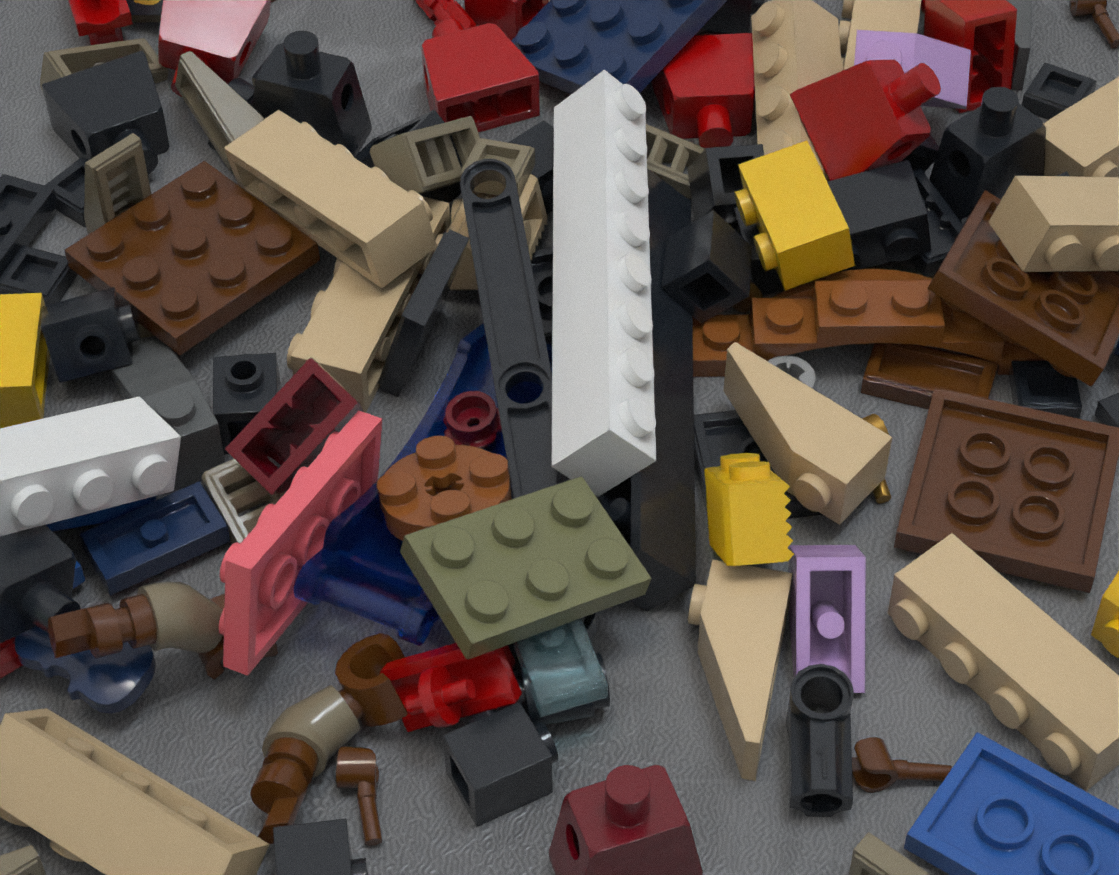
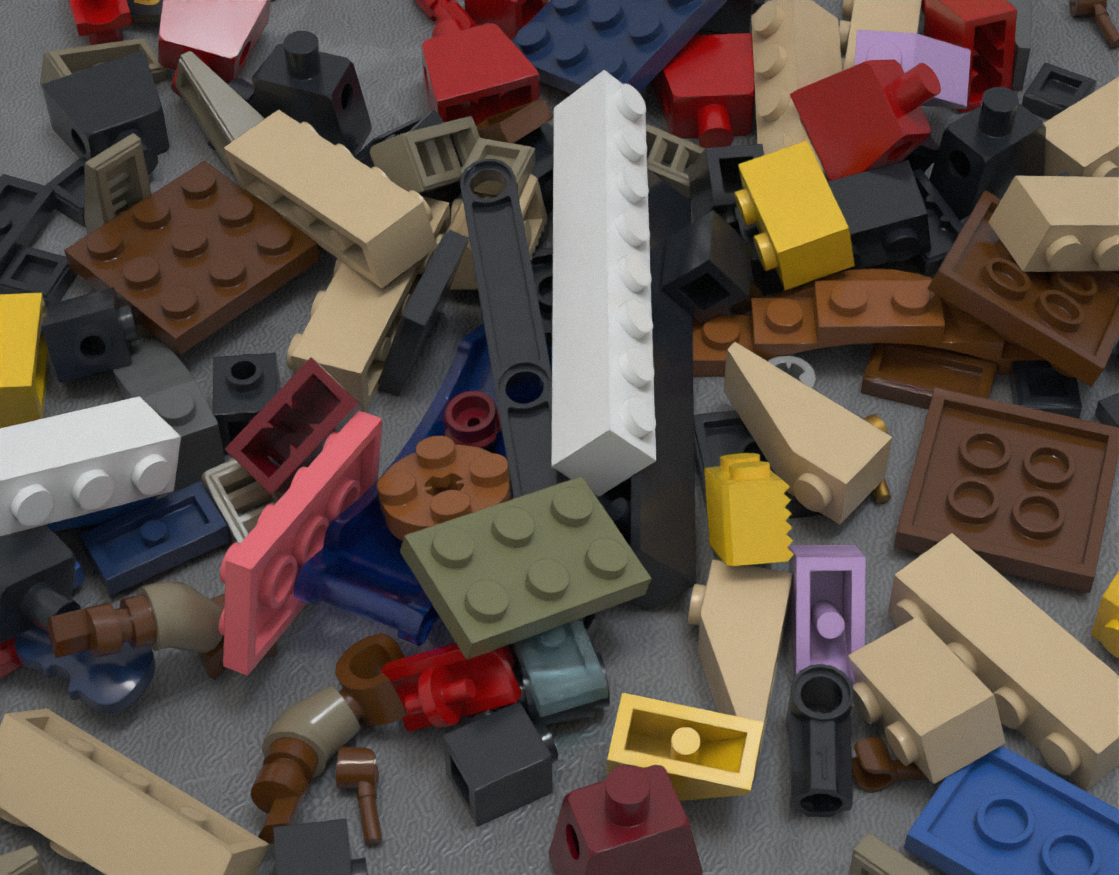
(515, 123): none -> reddish brown tile
(700, 748): none -> yellow slope
(925, 700): none -> tan brick

